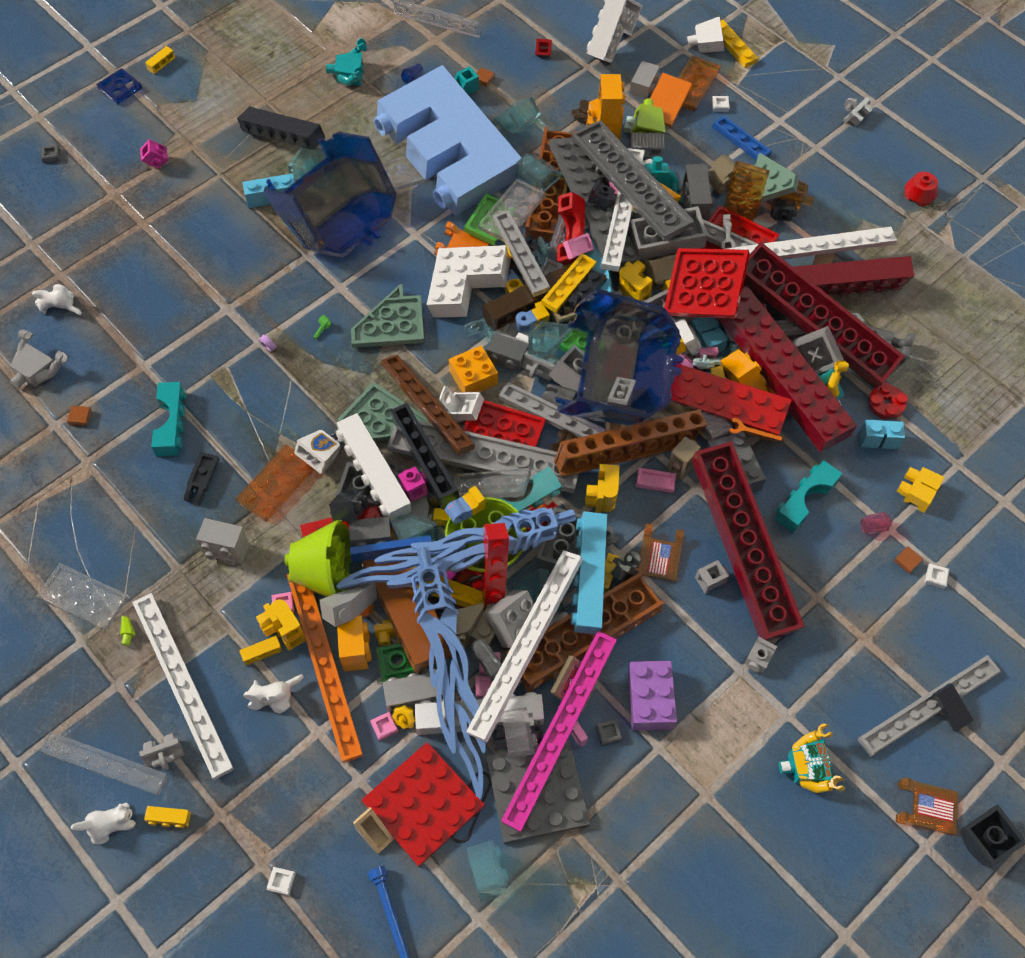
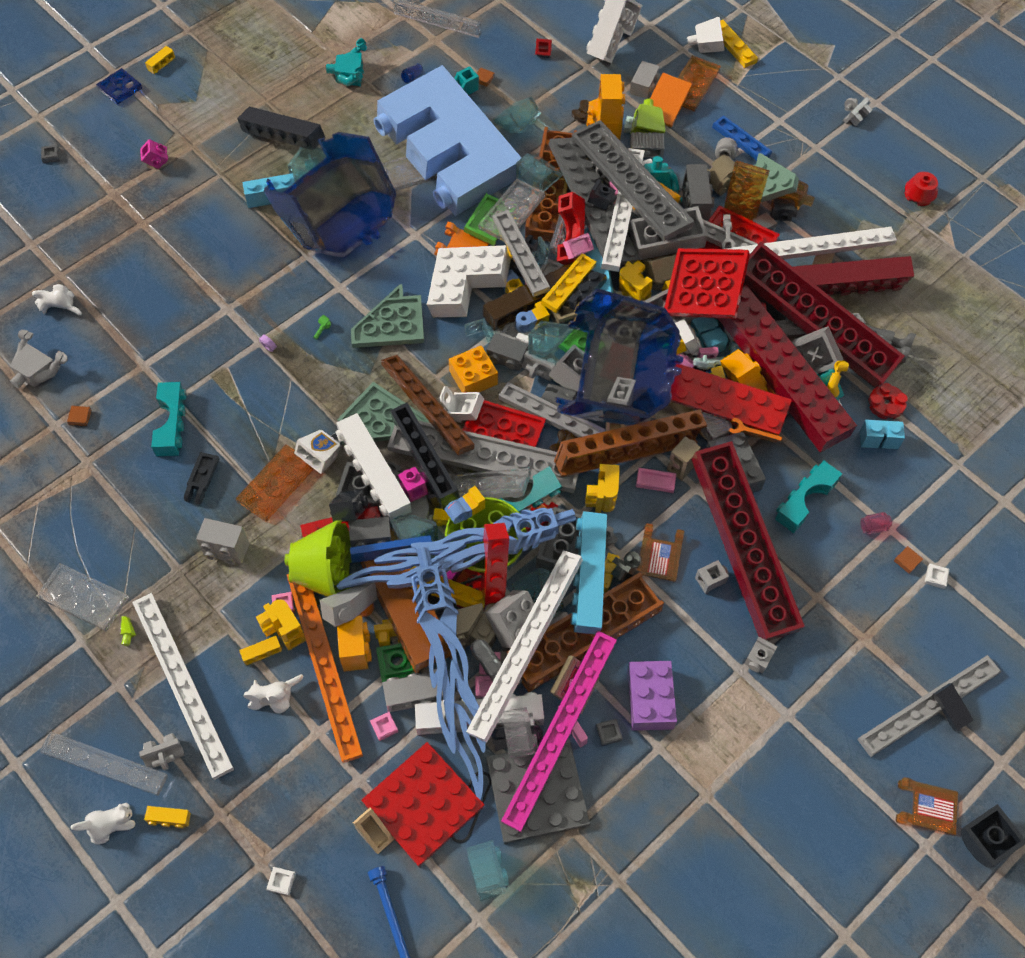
(404, 716): yellow piece -> none
(720, 103): white tile -> none
(726, 147): none -> light grey head
(811, 763): torso -> none
(923, 488): yellow hips -> none

